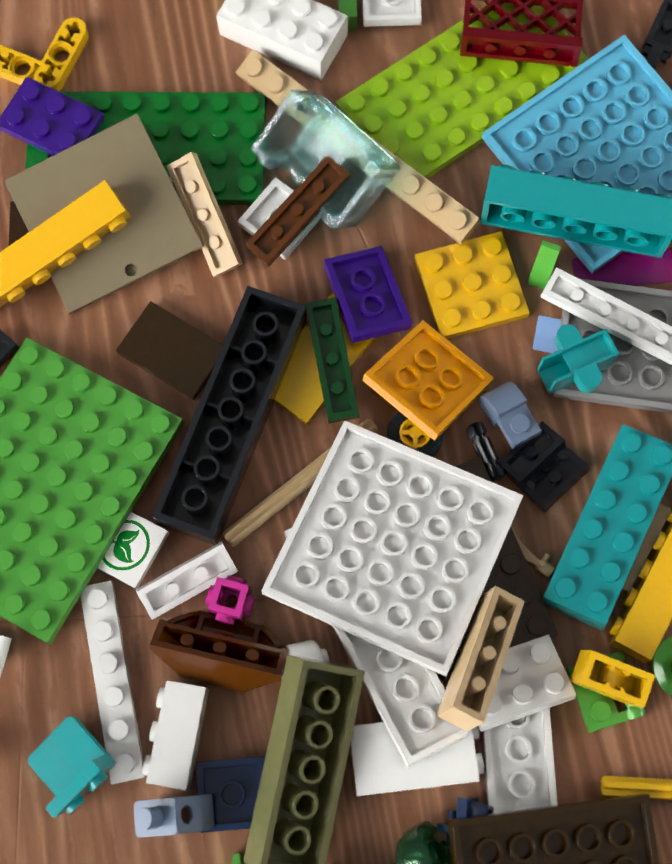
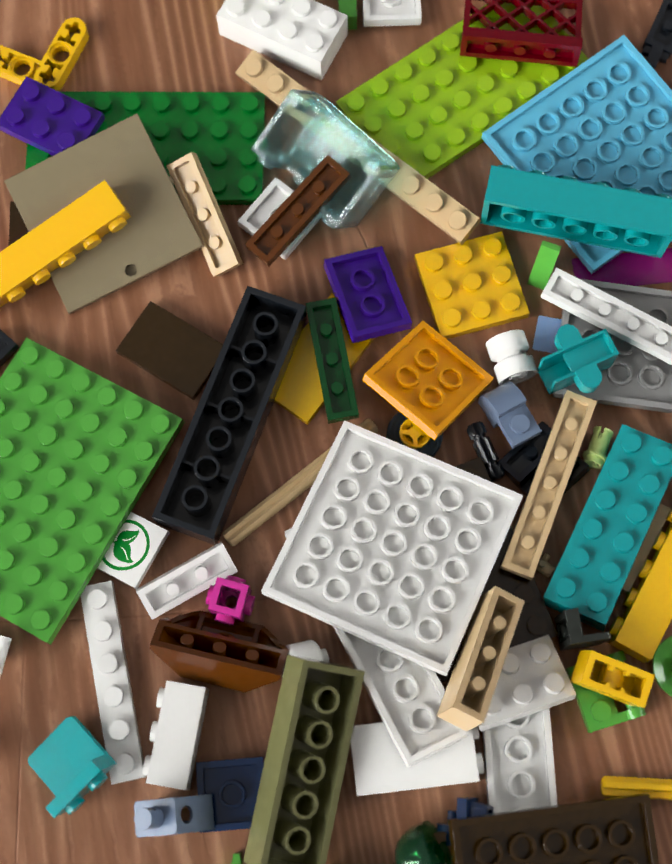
(511, 357): none -> white wheel
(548, 485): none -> tan plate
(570, 632): none -> pearl dark grey panel
(598, 447): none -> yellowish green pin

